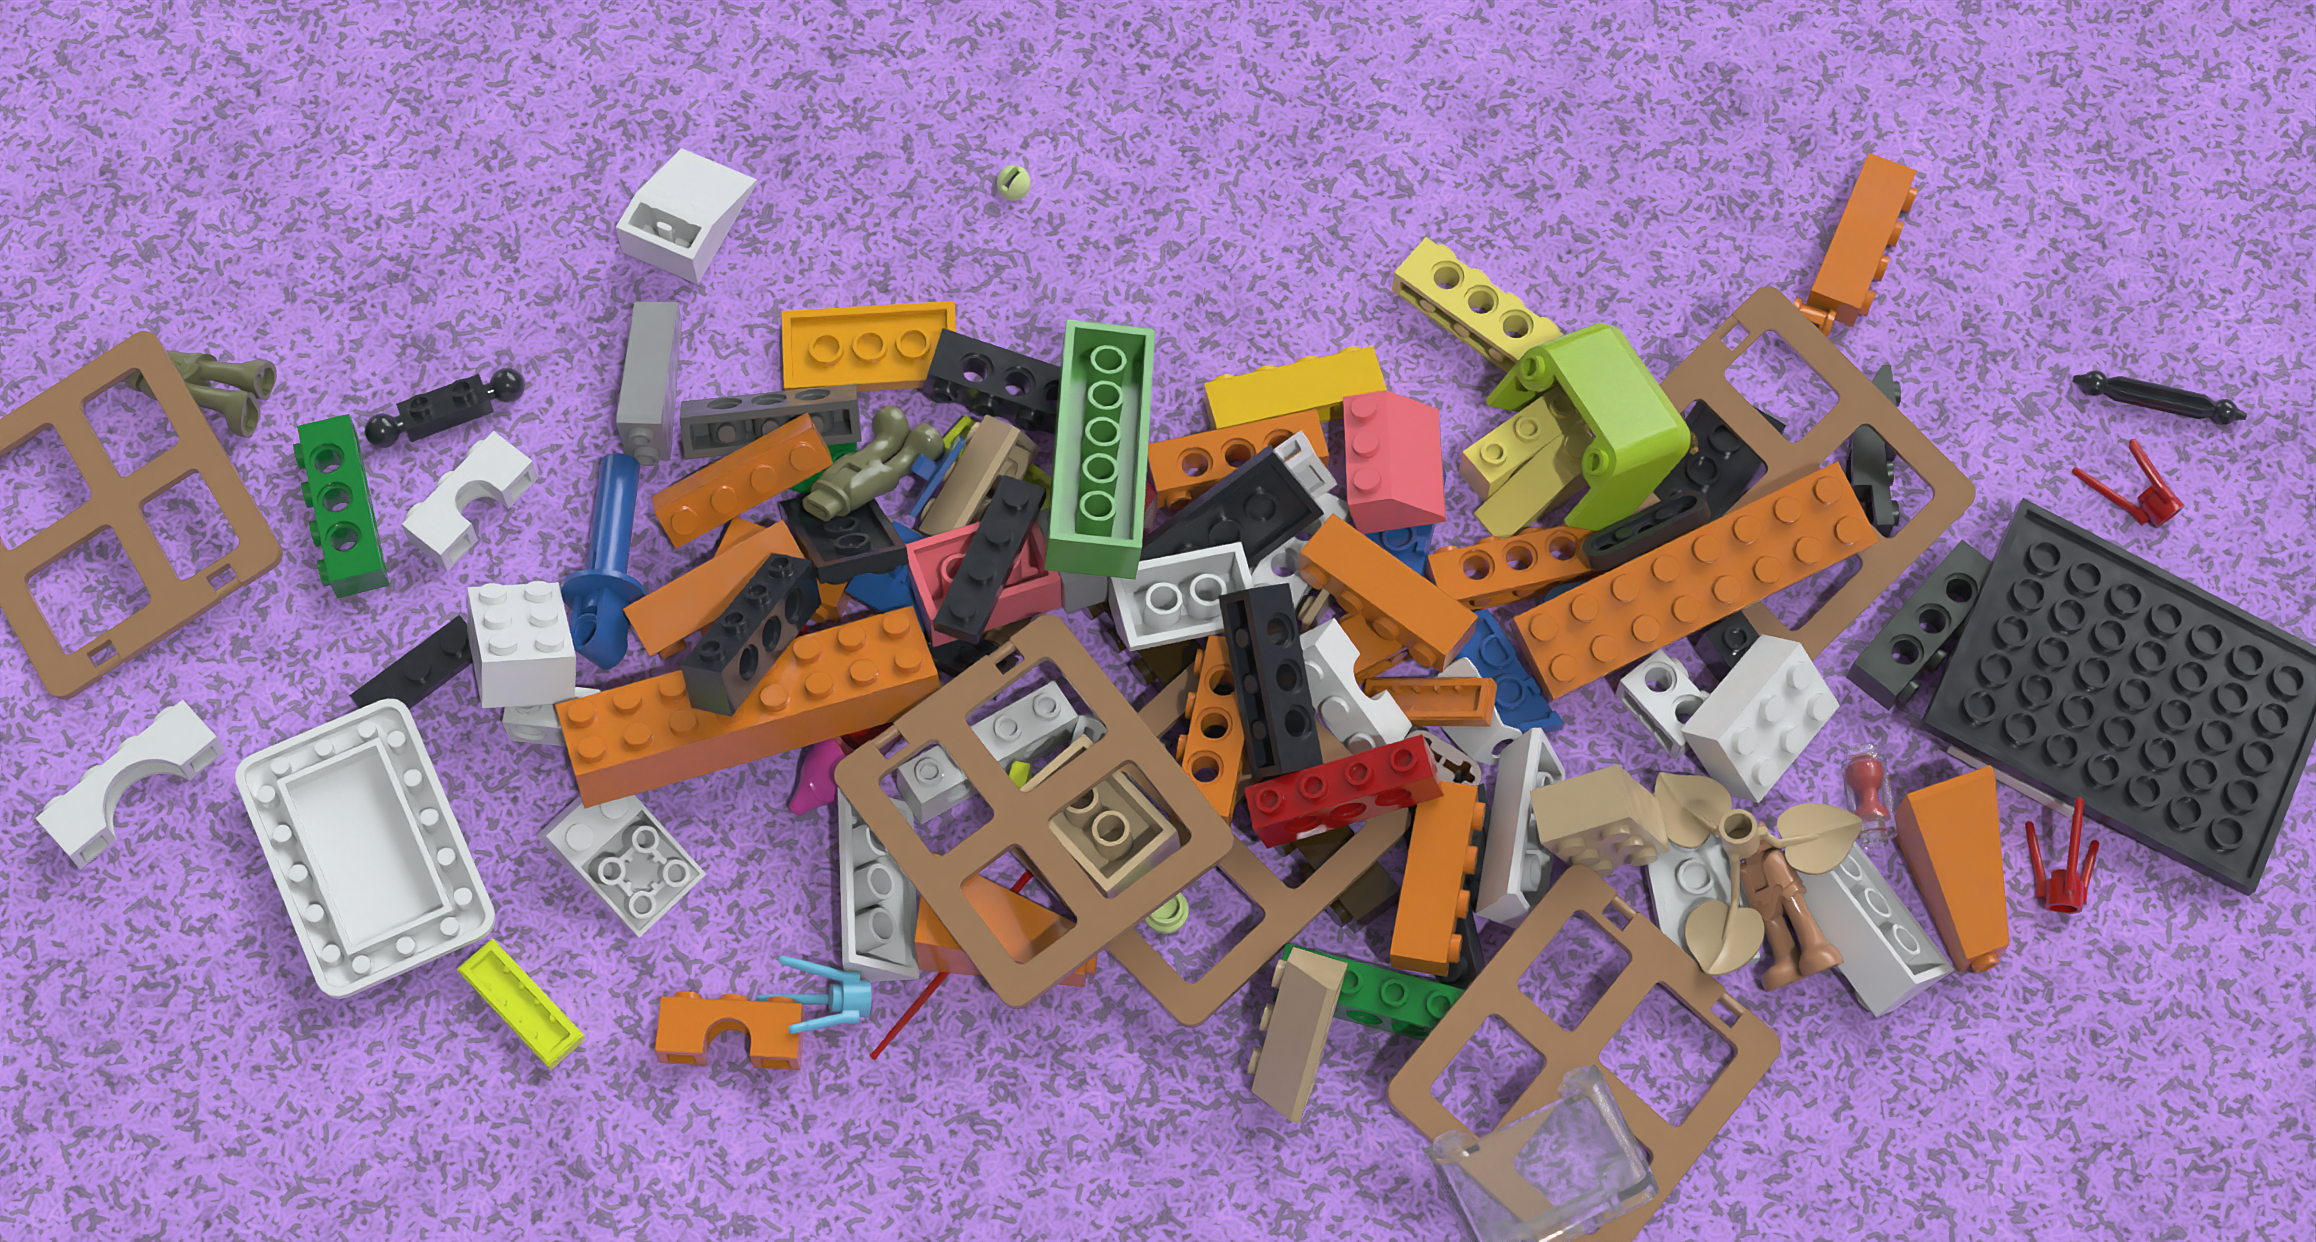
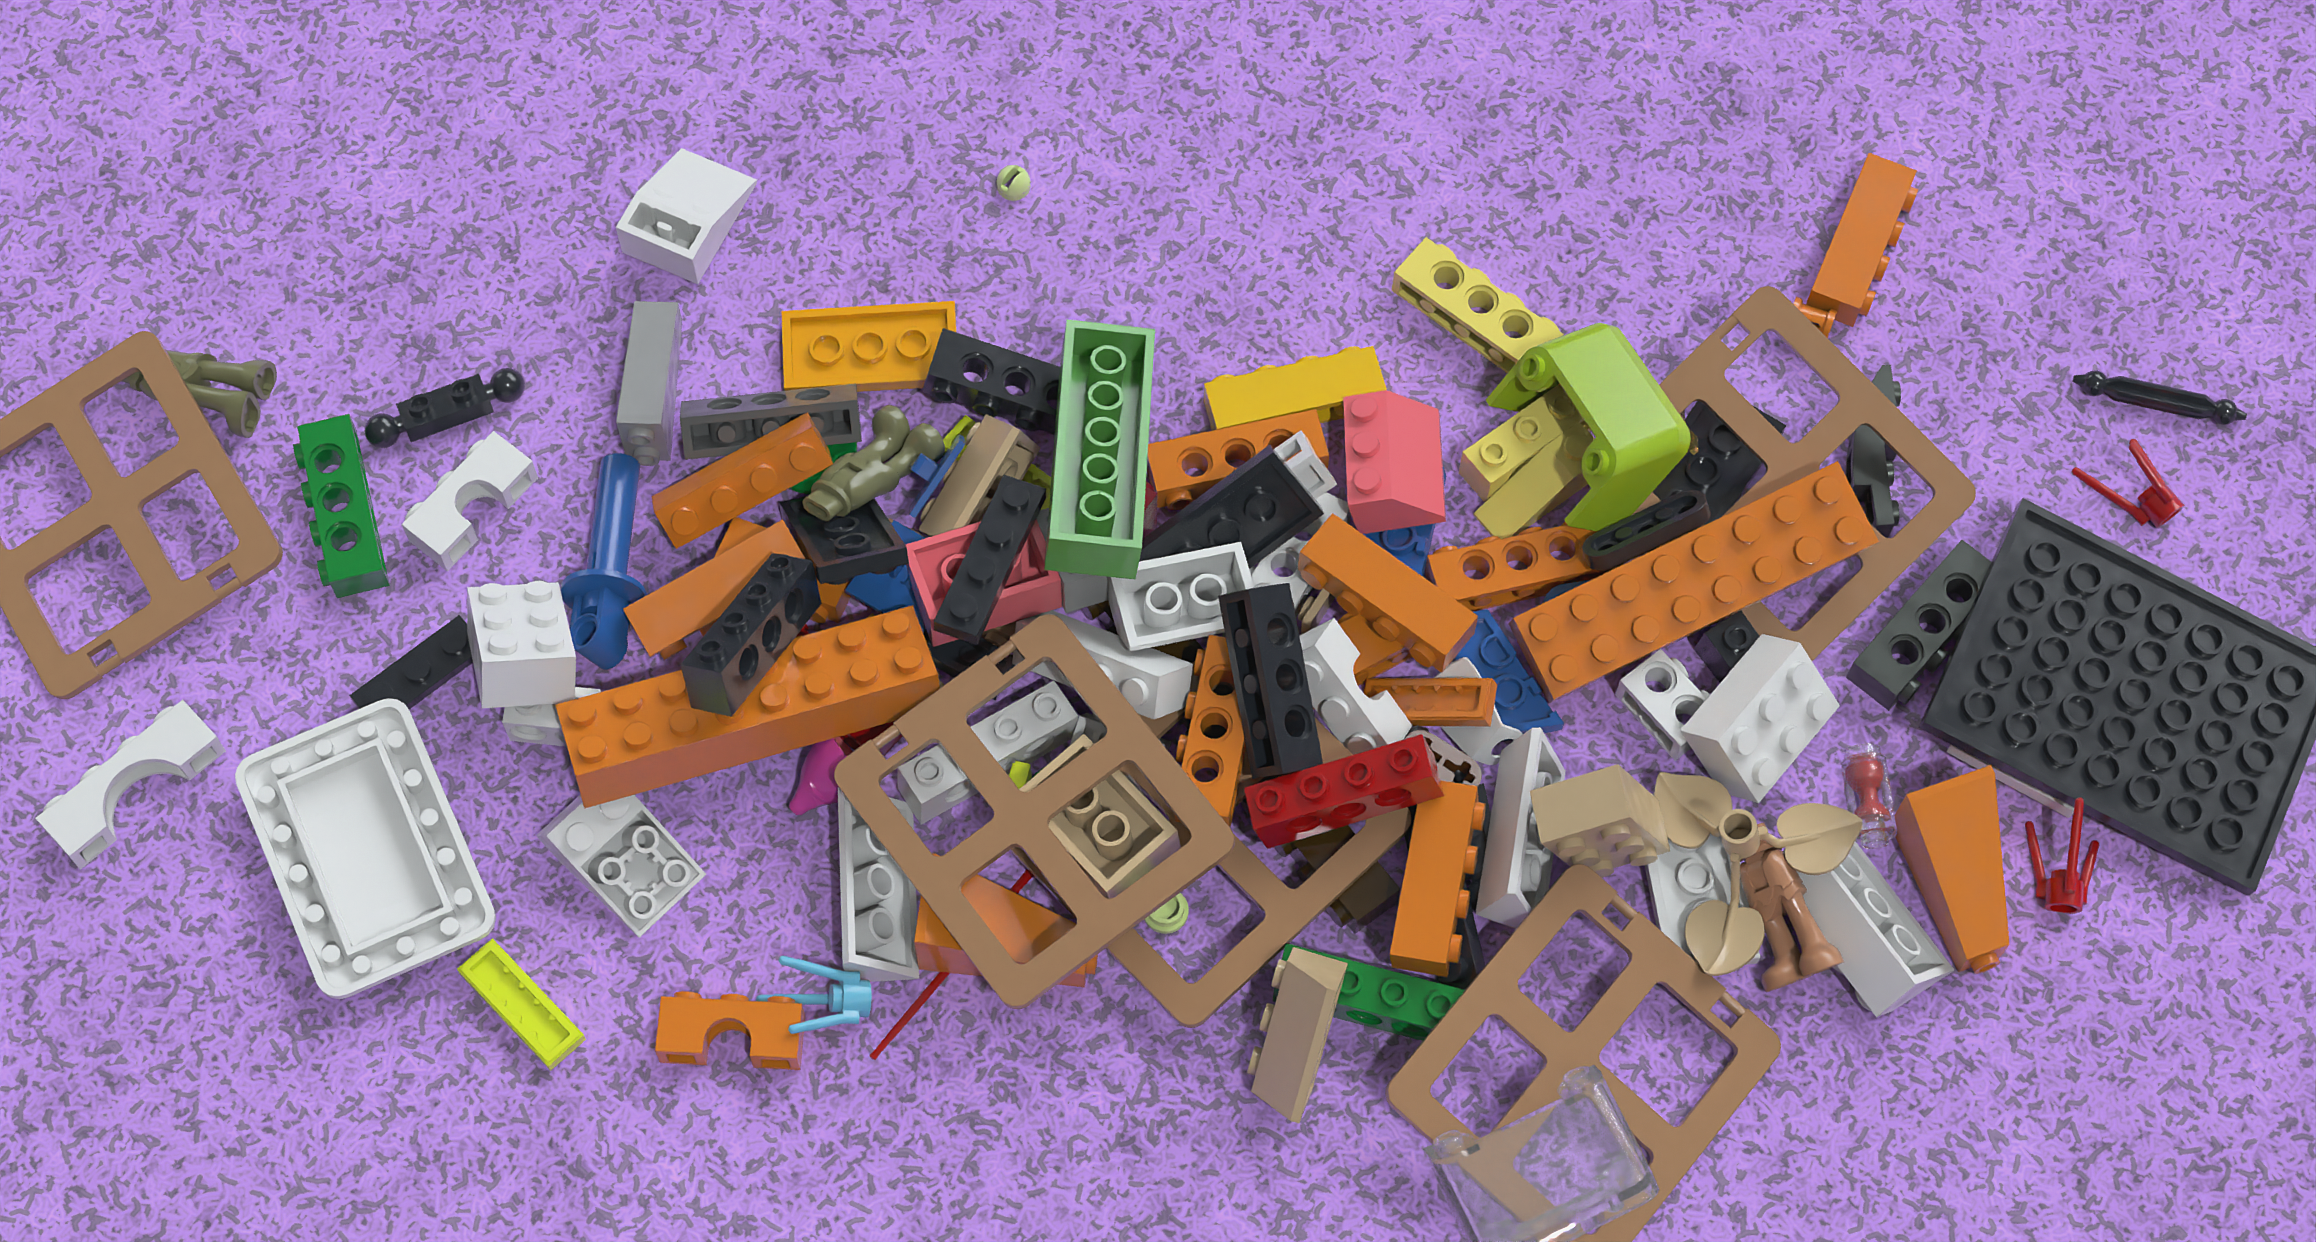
(1146, 677): none -> white brick

